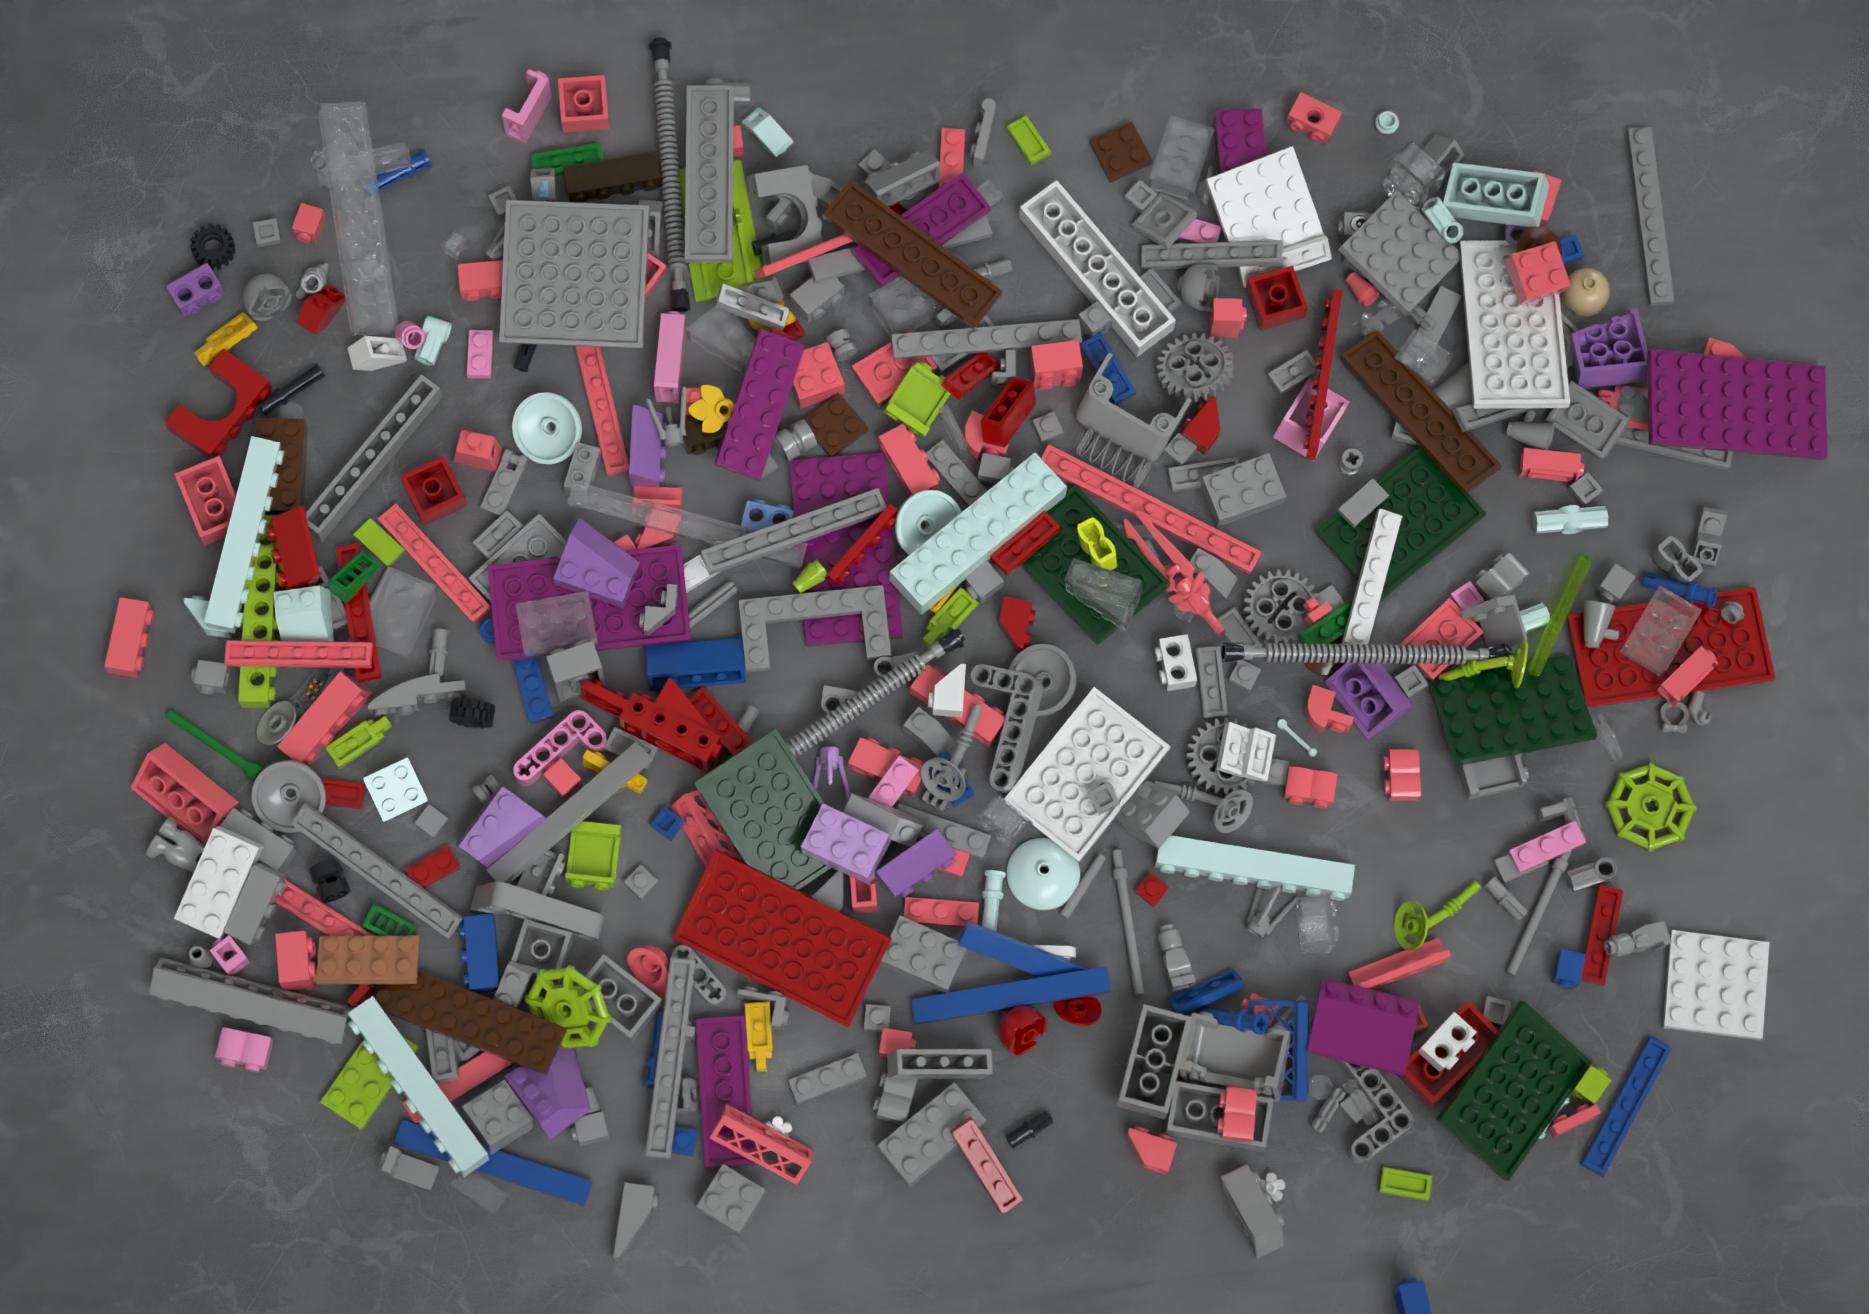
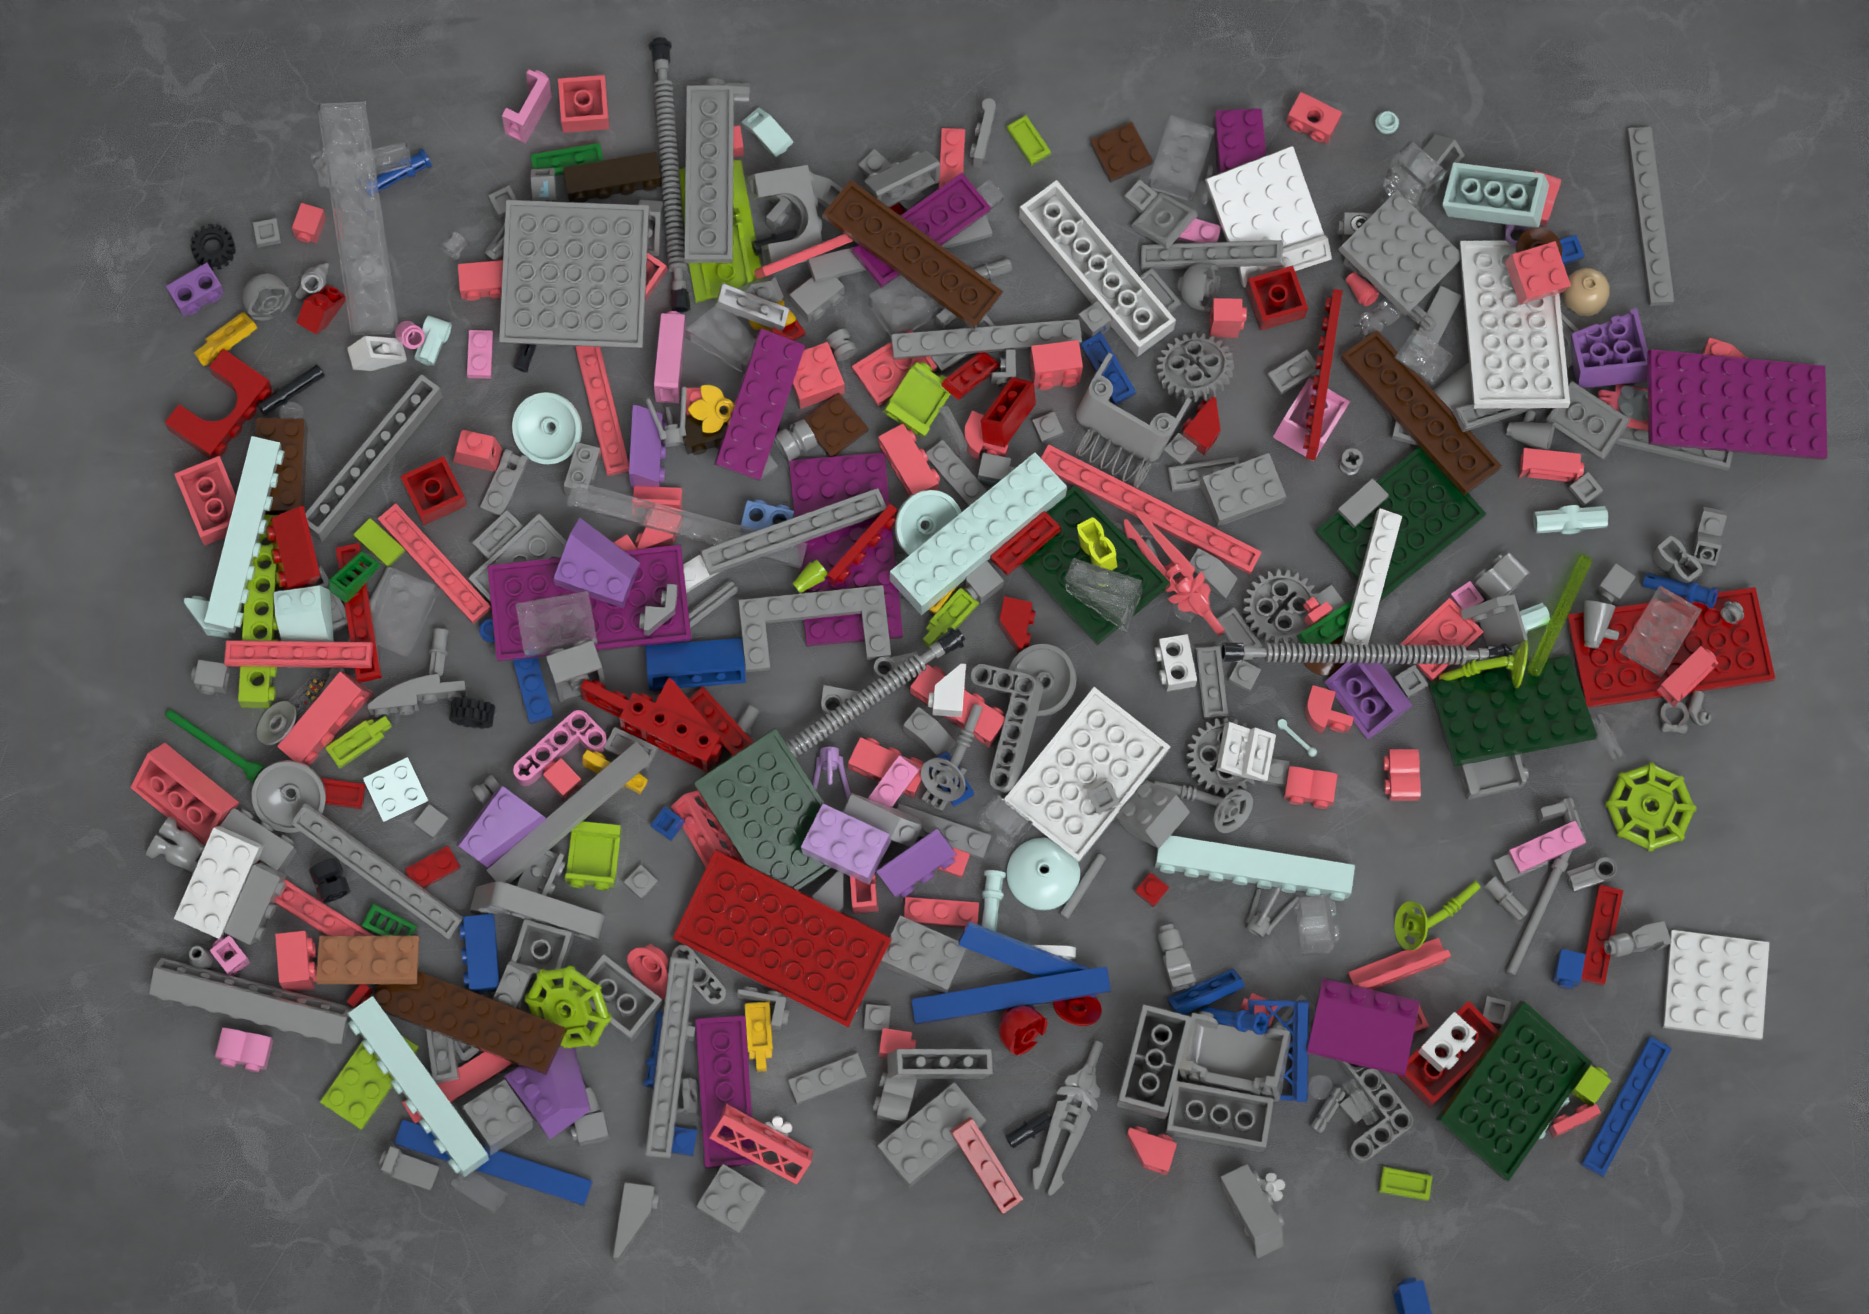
(129, 637): coral brick -> none
(1080, 1093): none -> light grey sword
(1120, 875): light grey bar -> none
(1239, 1114): coral brick -> none
(1442, 219): light aqua piece -> none

